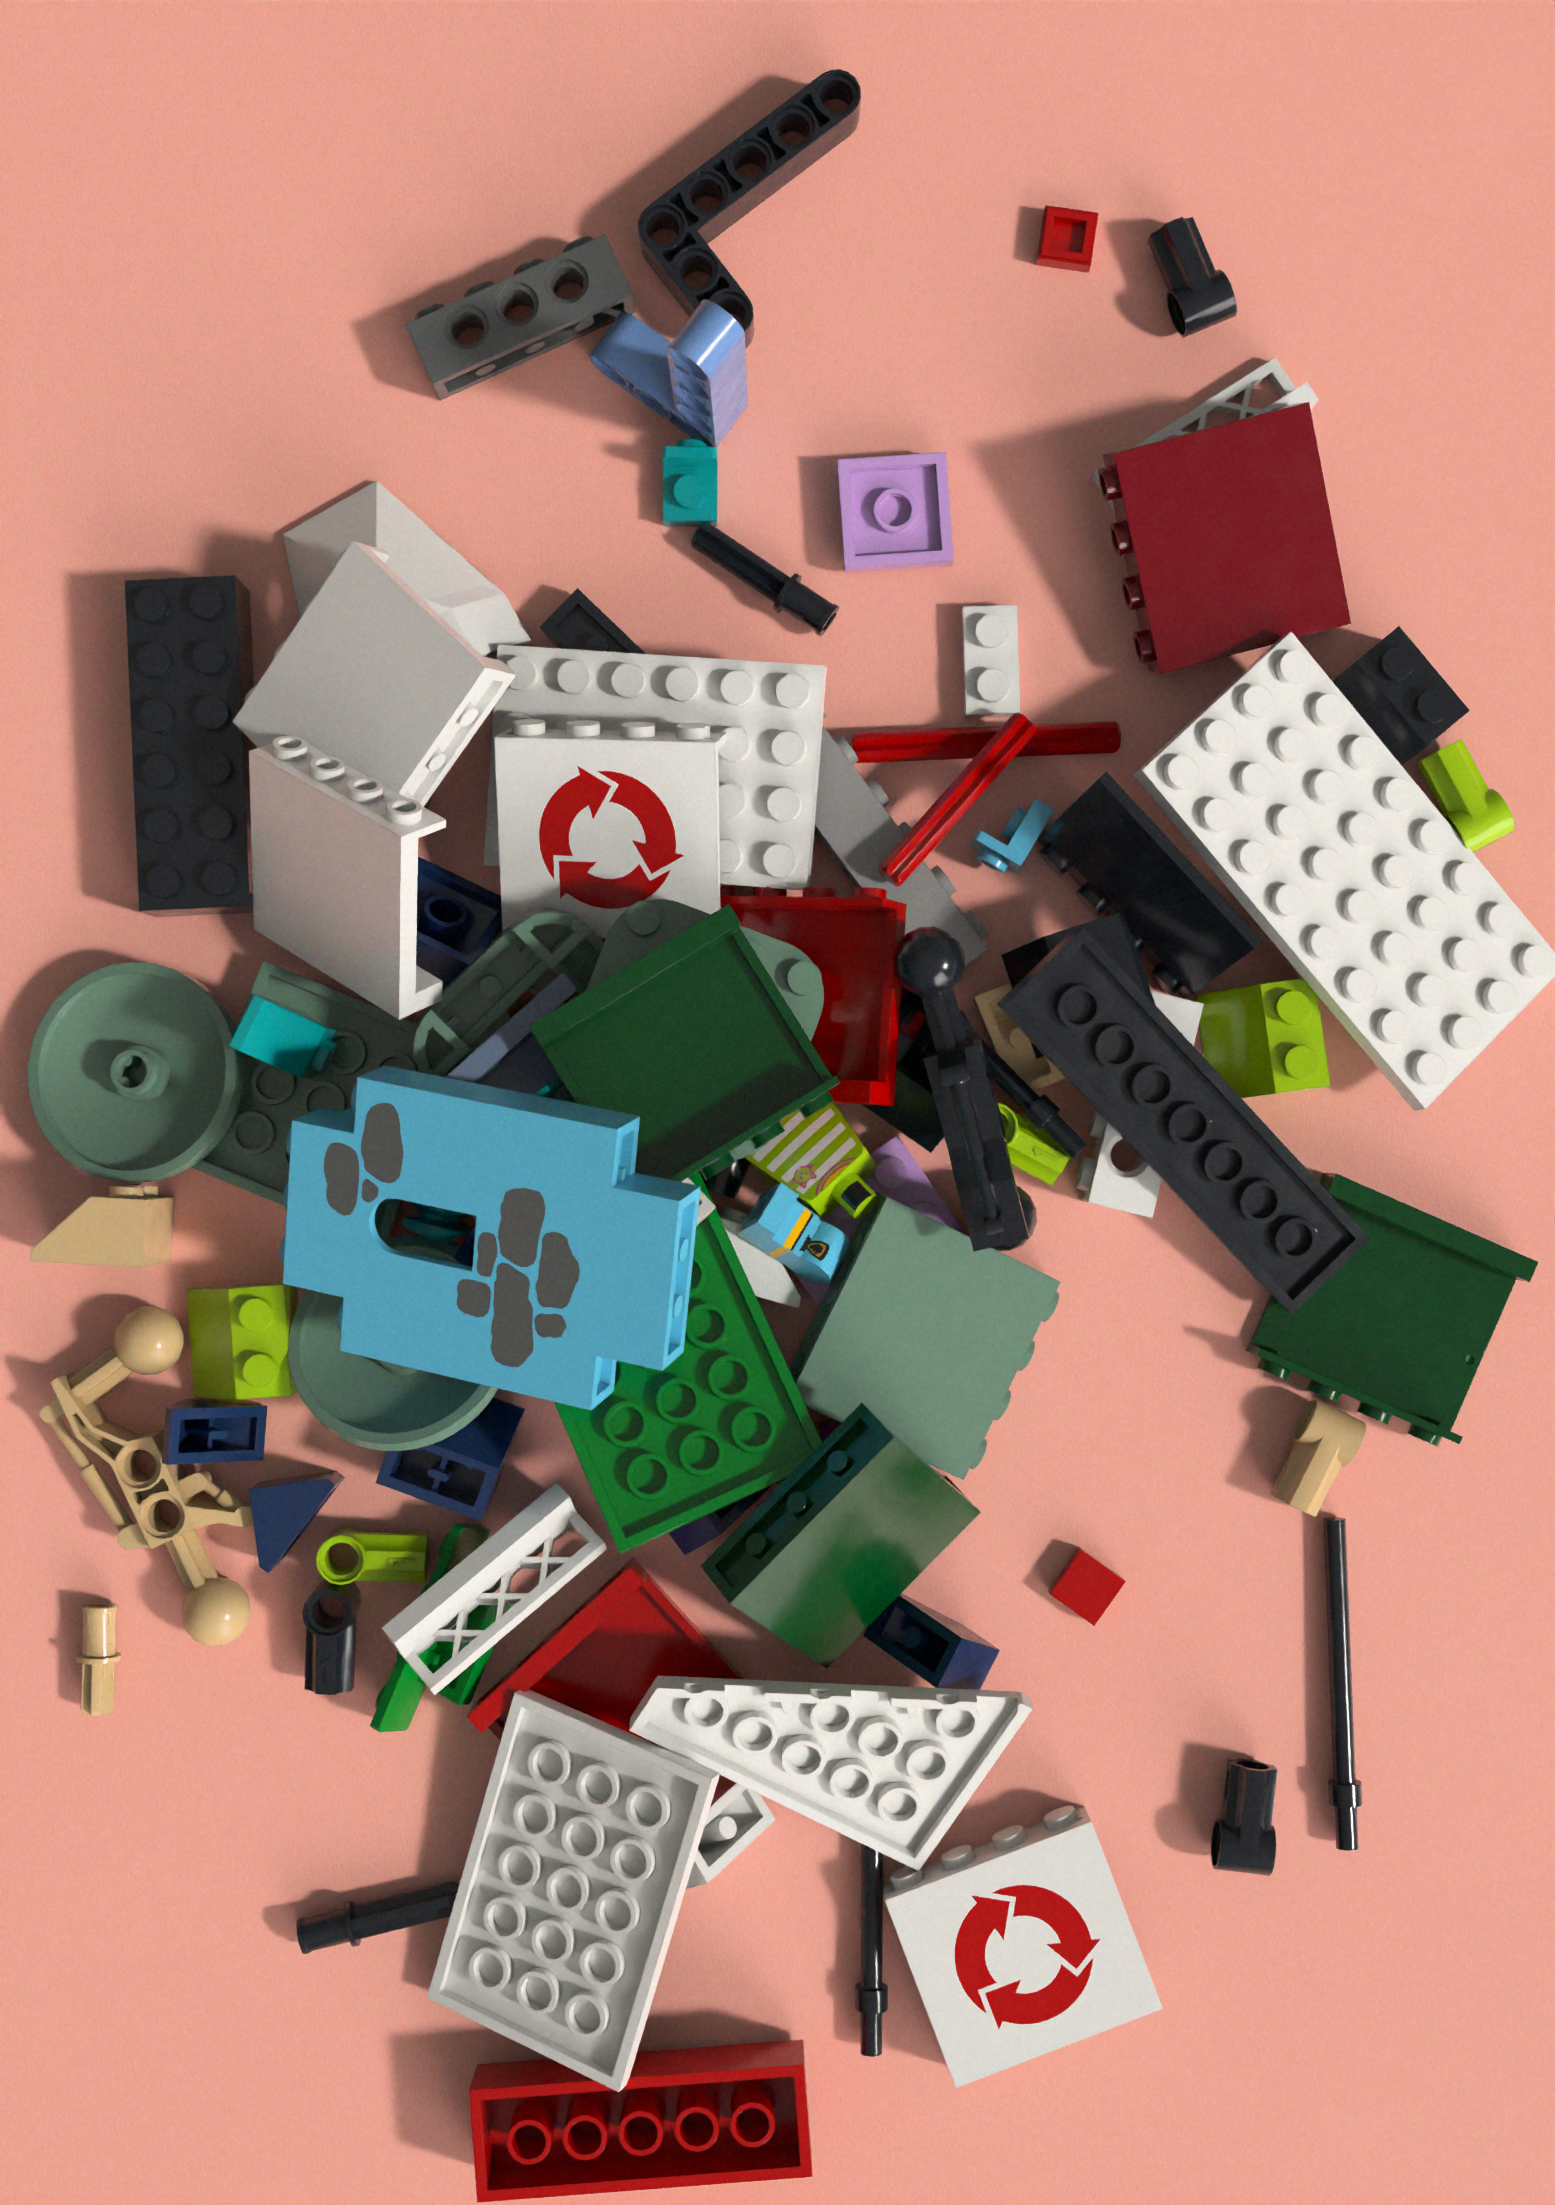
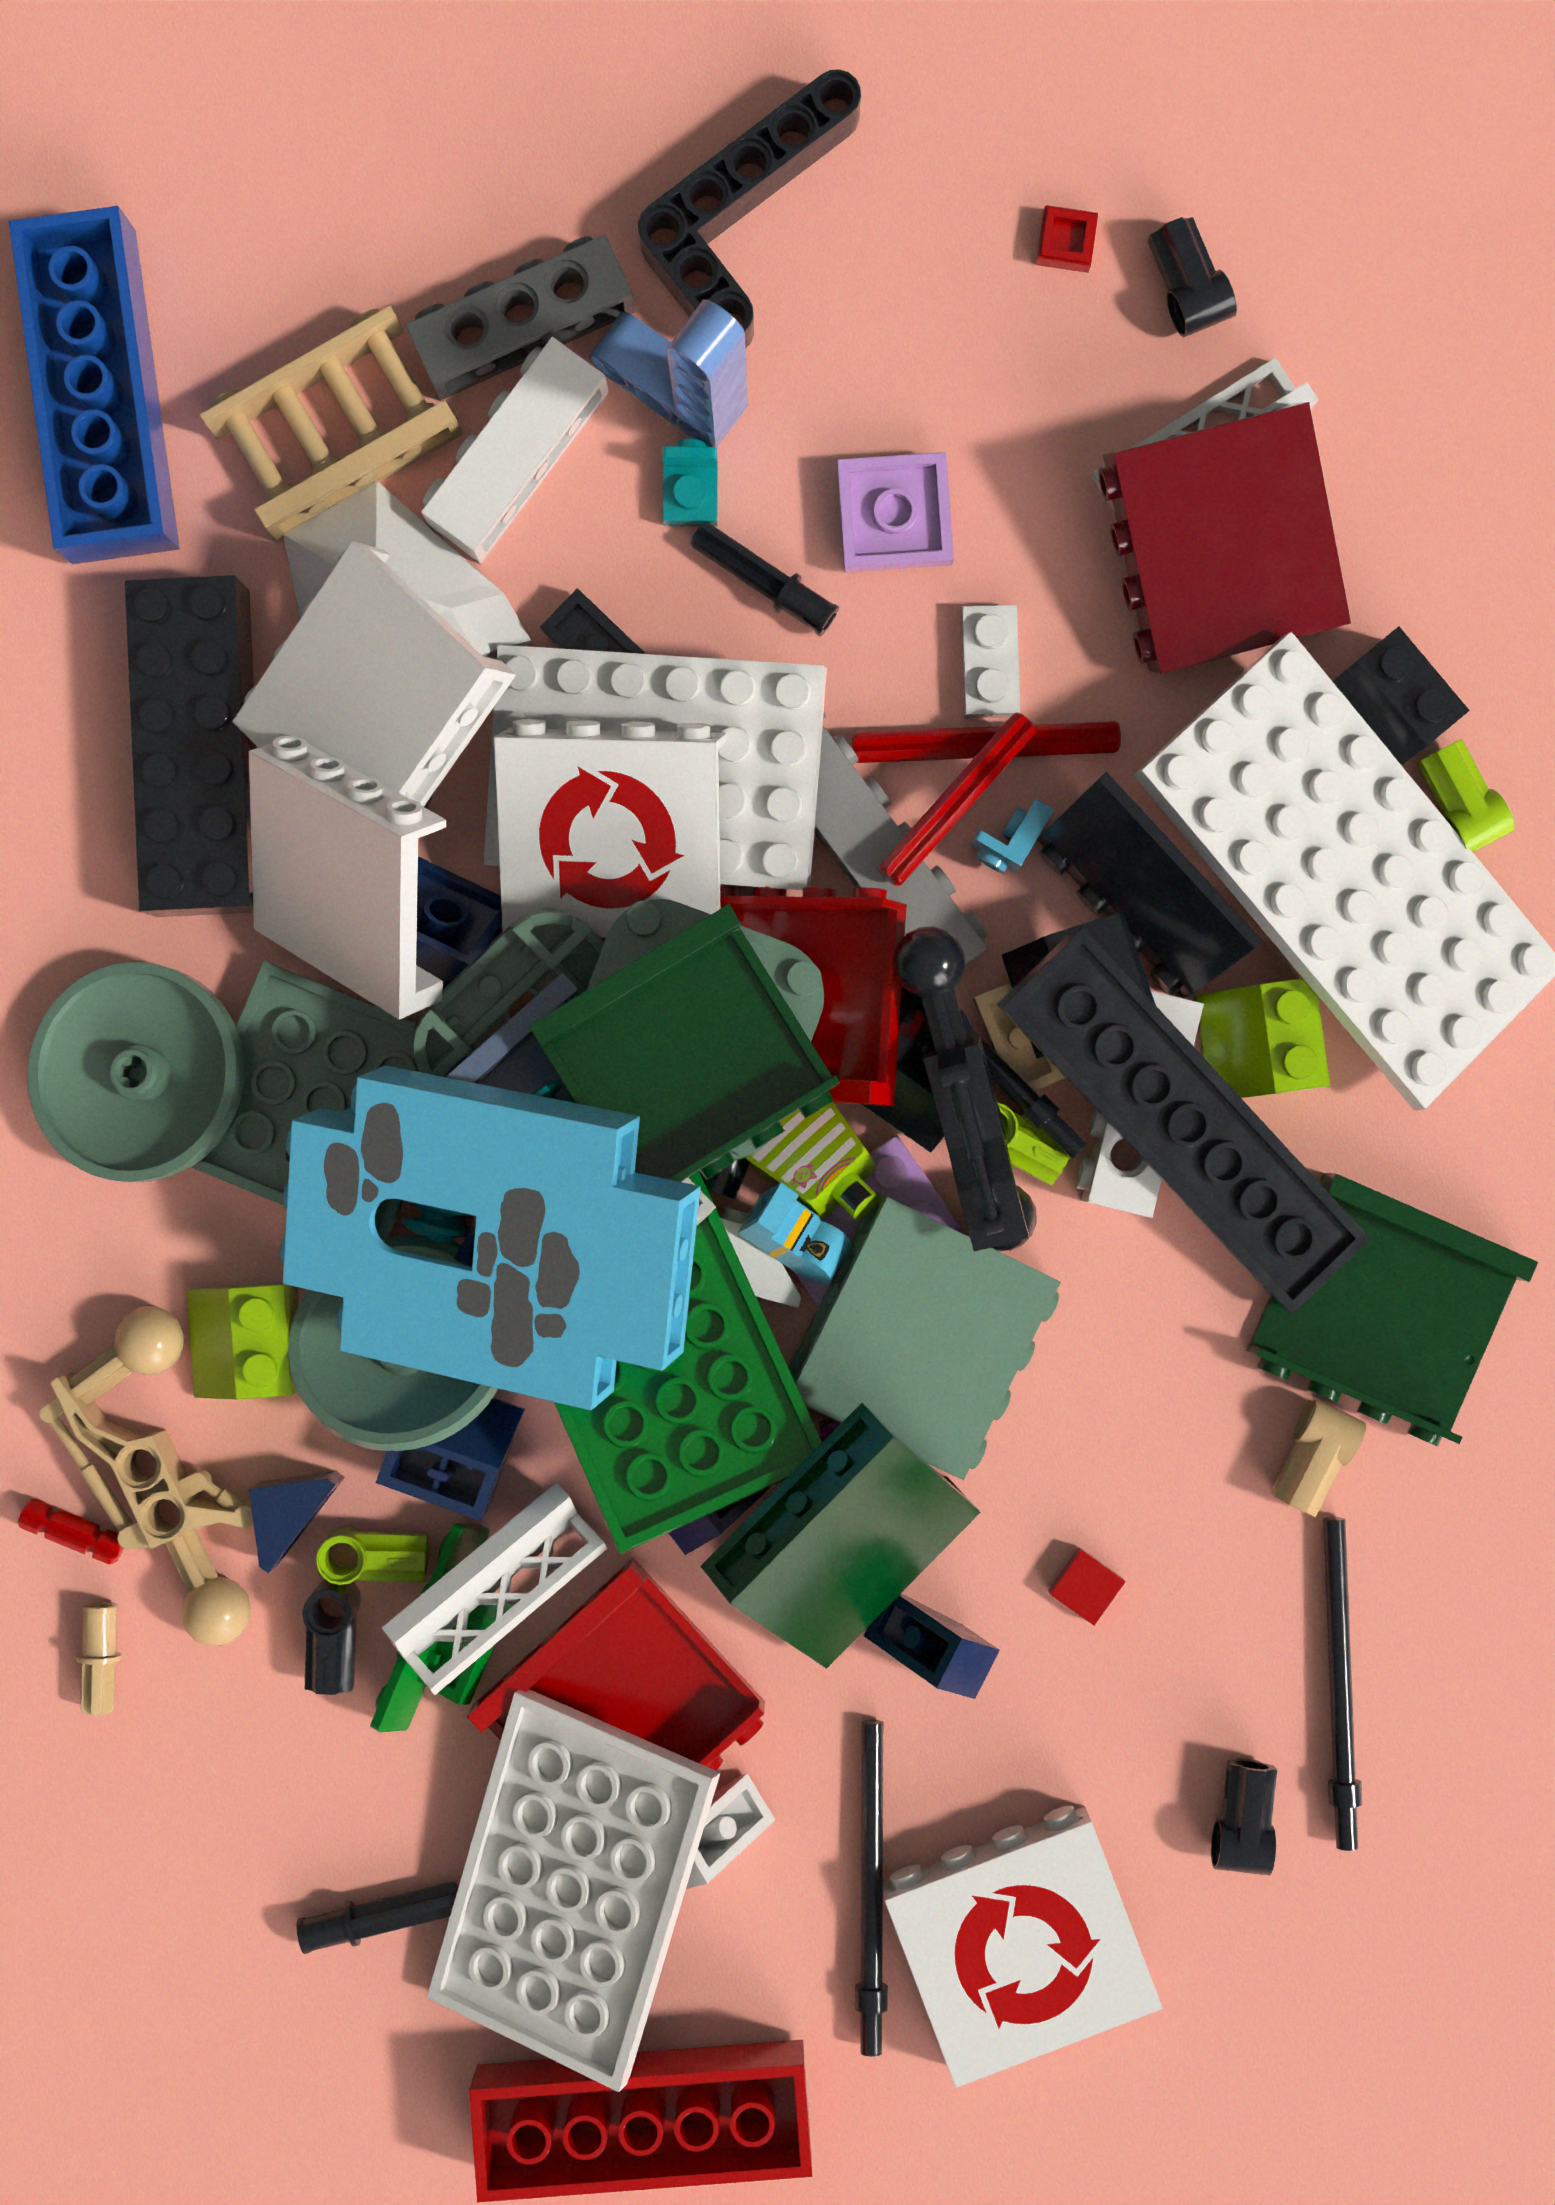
(70, 1531): none -> red axle
(94, 385): none -> blue brick
(113, 1230): tan slope -> none
(213, 1432): dark blue slope -> none
(284, 1038): teal slope -> none
(379, 451): none -> tan fence
(514, 449): none -> white brick
(851, 1756): white wing -> none

